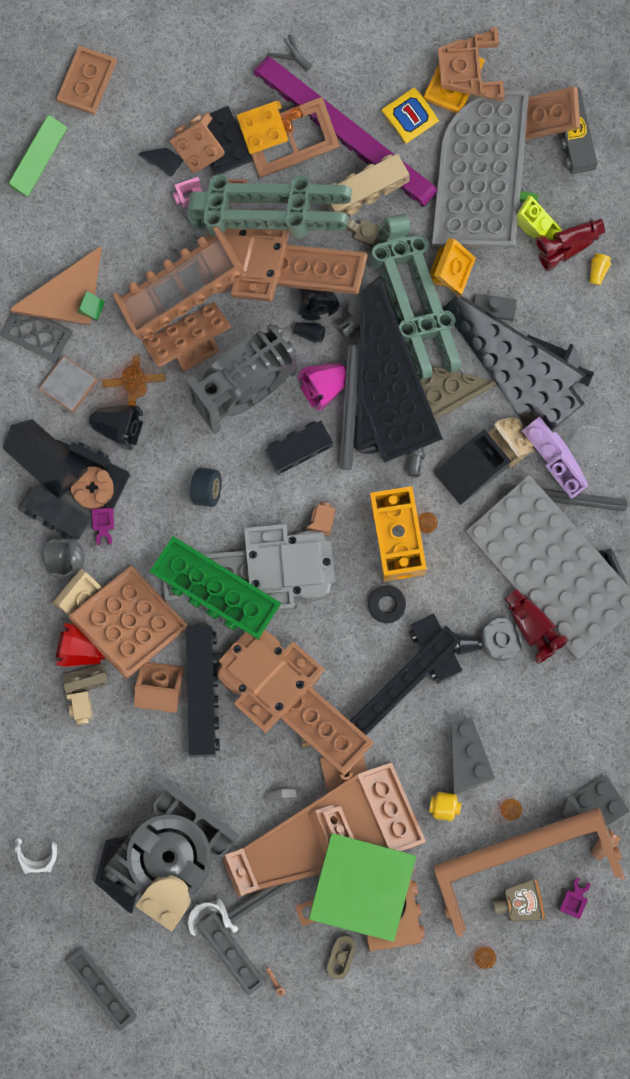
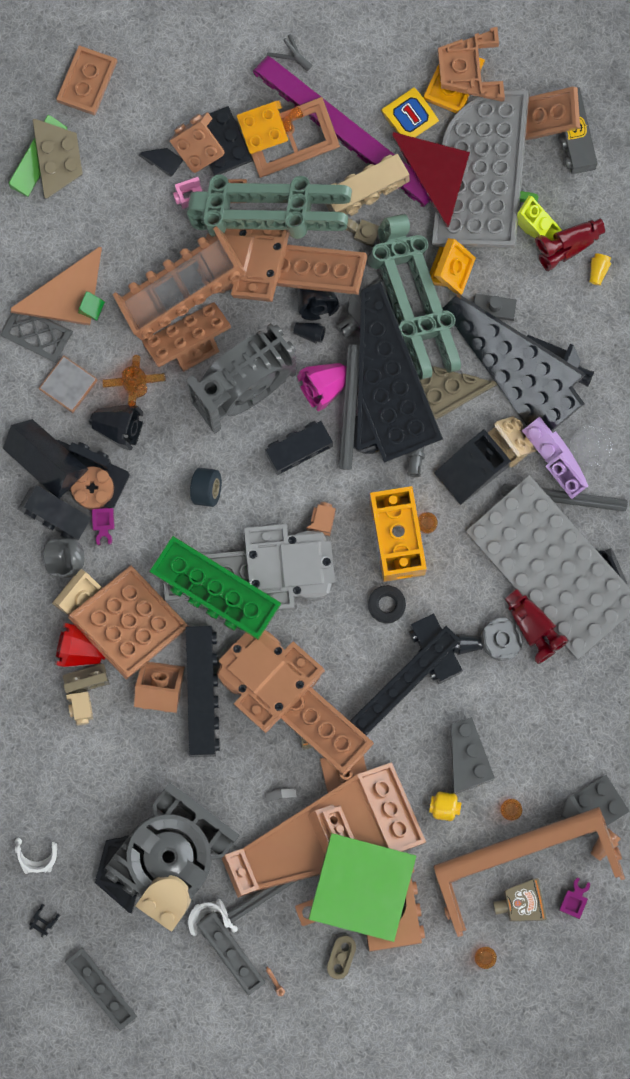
(37, 917): none -> black piece
(57, 156): none -> dark tan wing
(437, 170): none -> dark red tile

